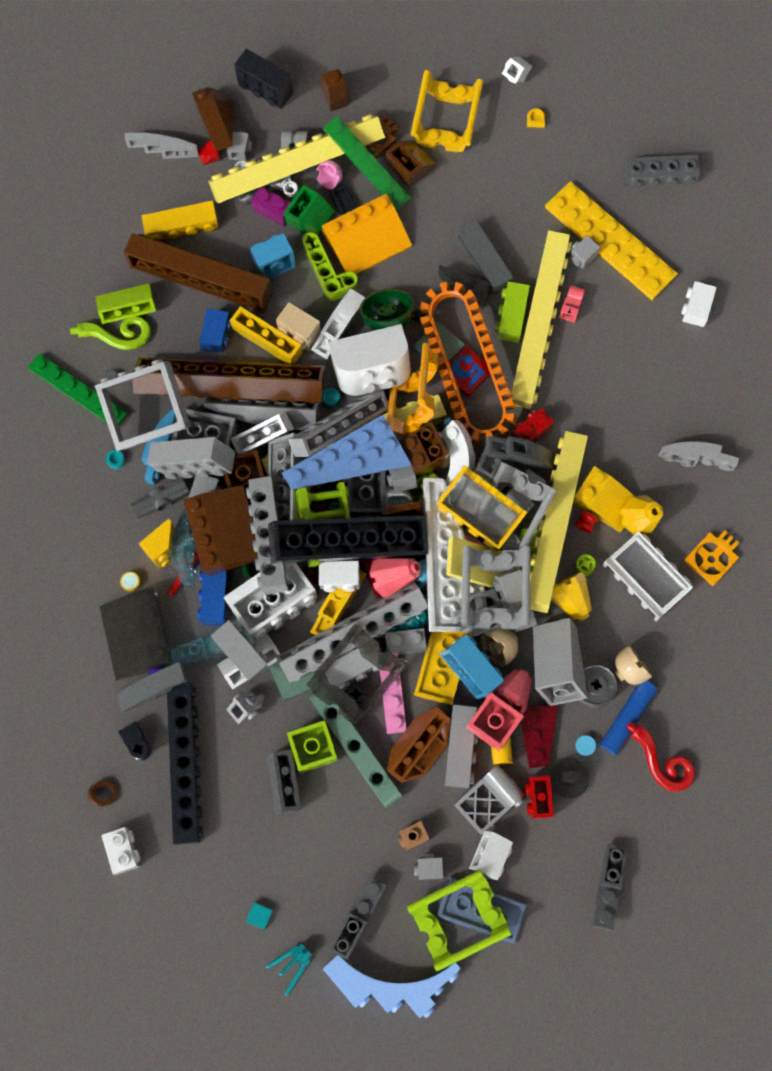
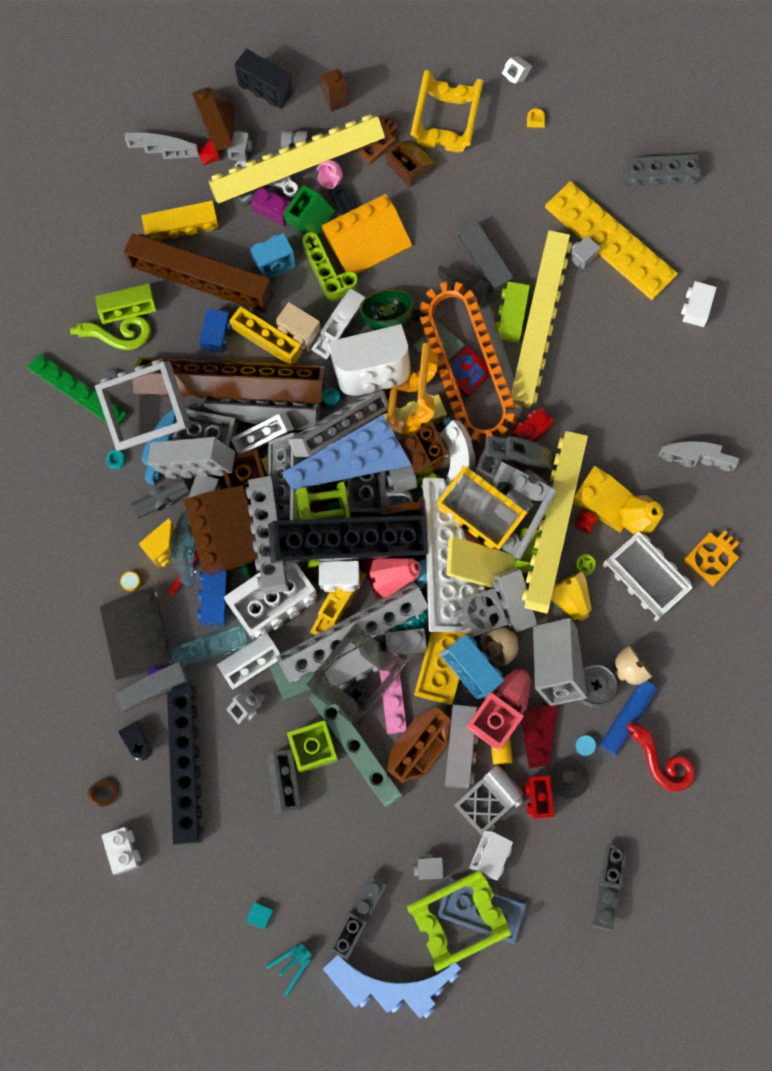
(240, 650): light grey brick -> none
(366, 162): green plate -> none
(420, 832): medium nougat brick -> none
(488, 562): light grey piece -> none
(572, 303): coral leg -> none

